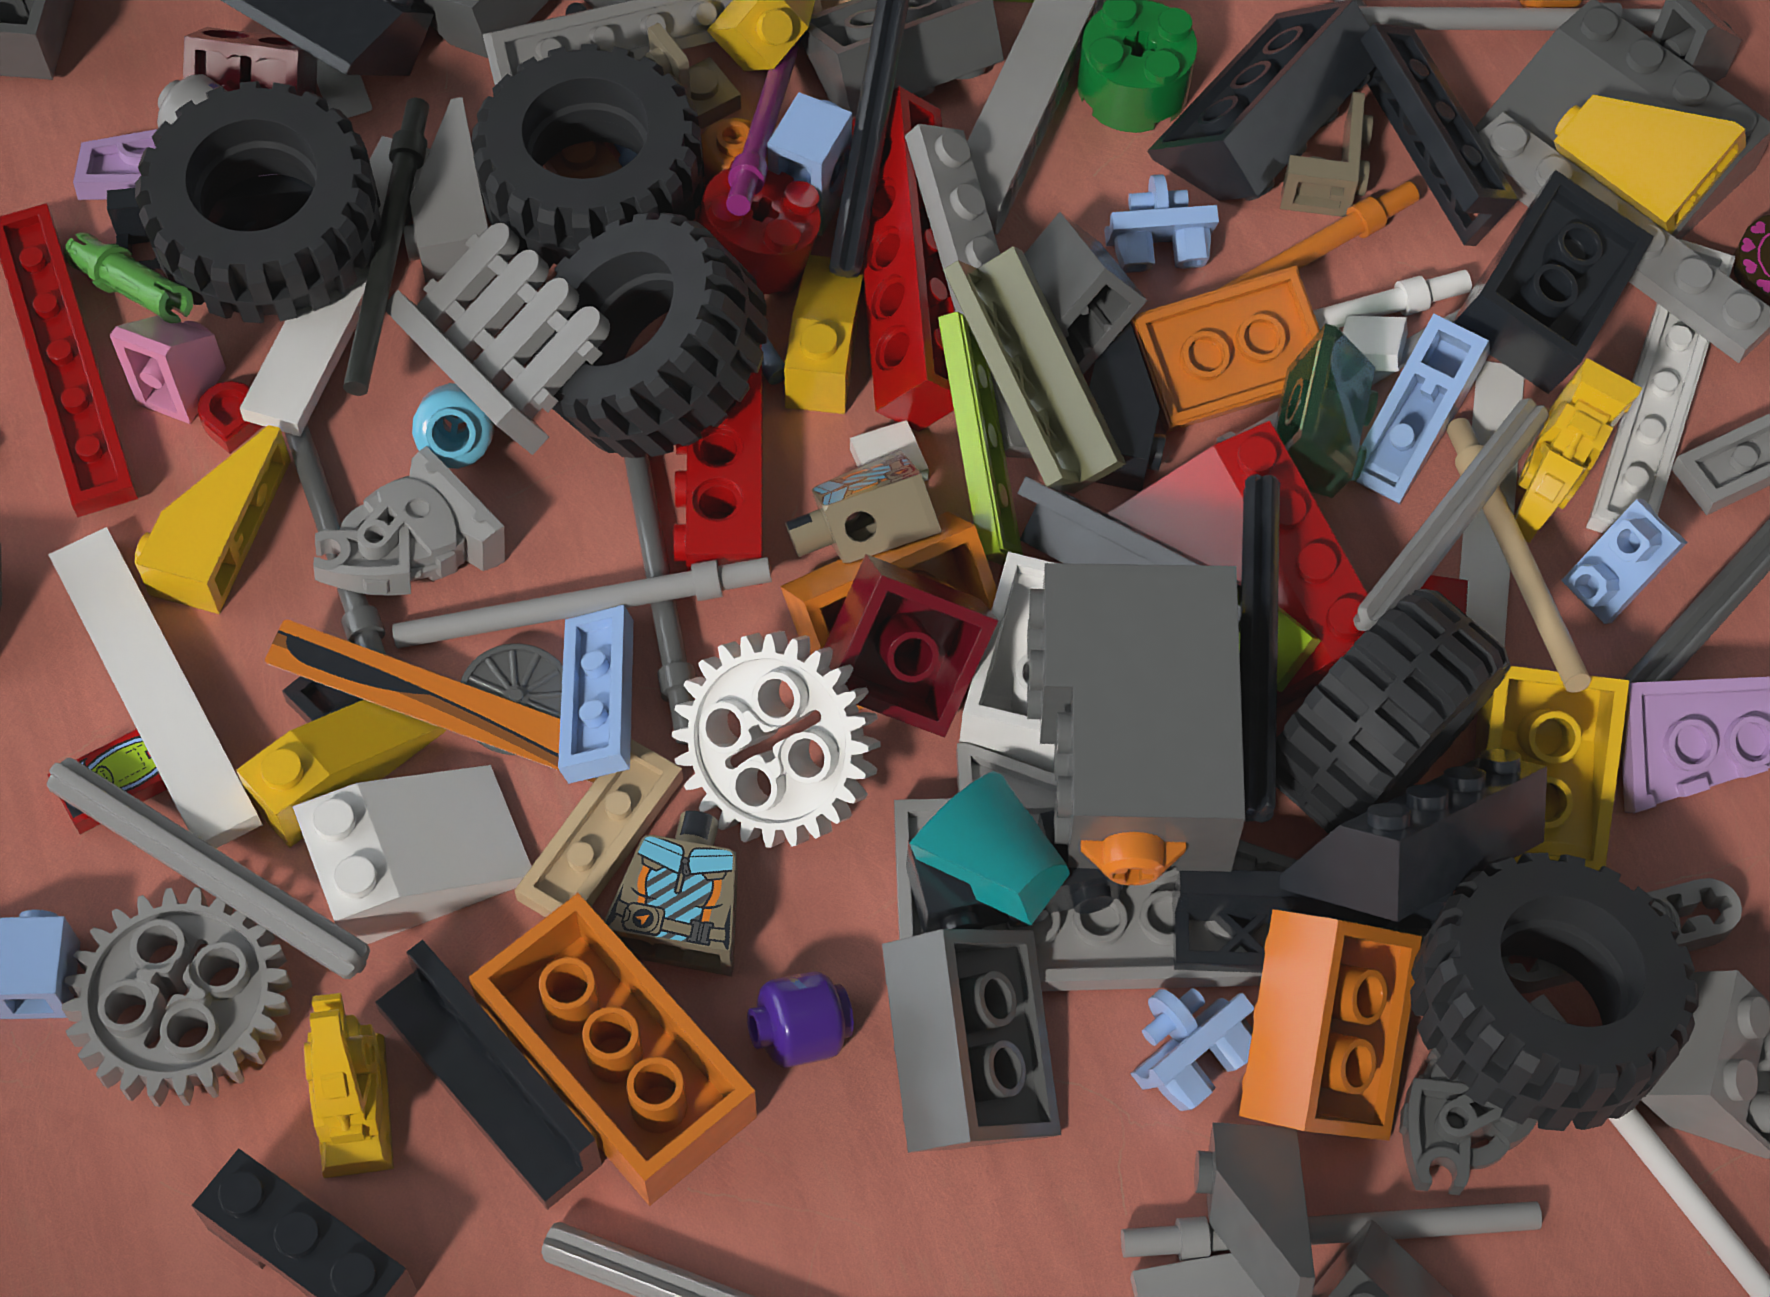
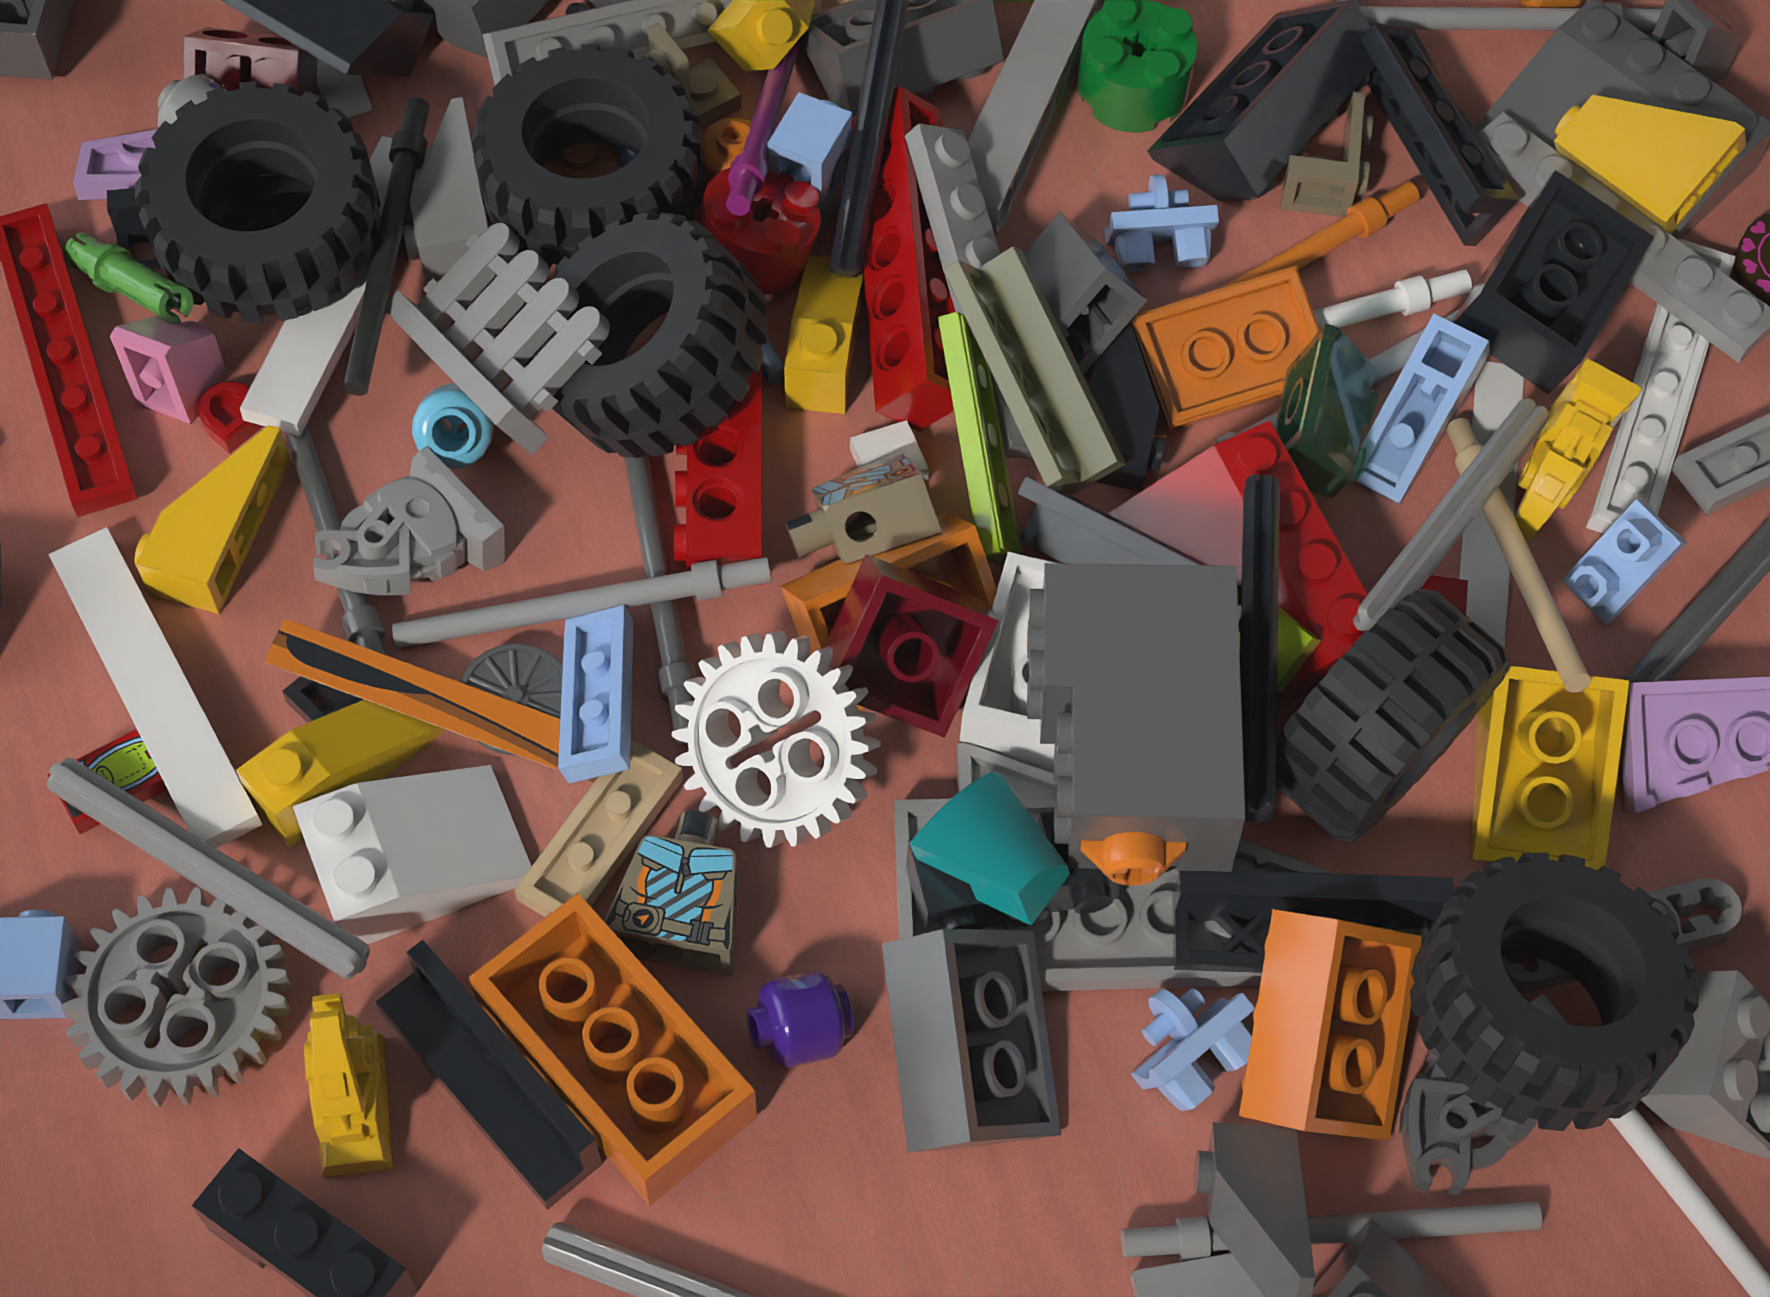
(1378, 339): white tile -> none
(1428, 838): black slope -> none

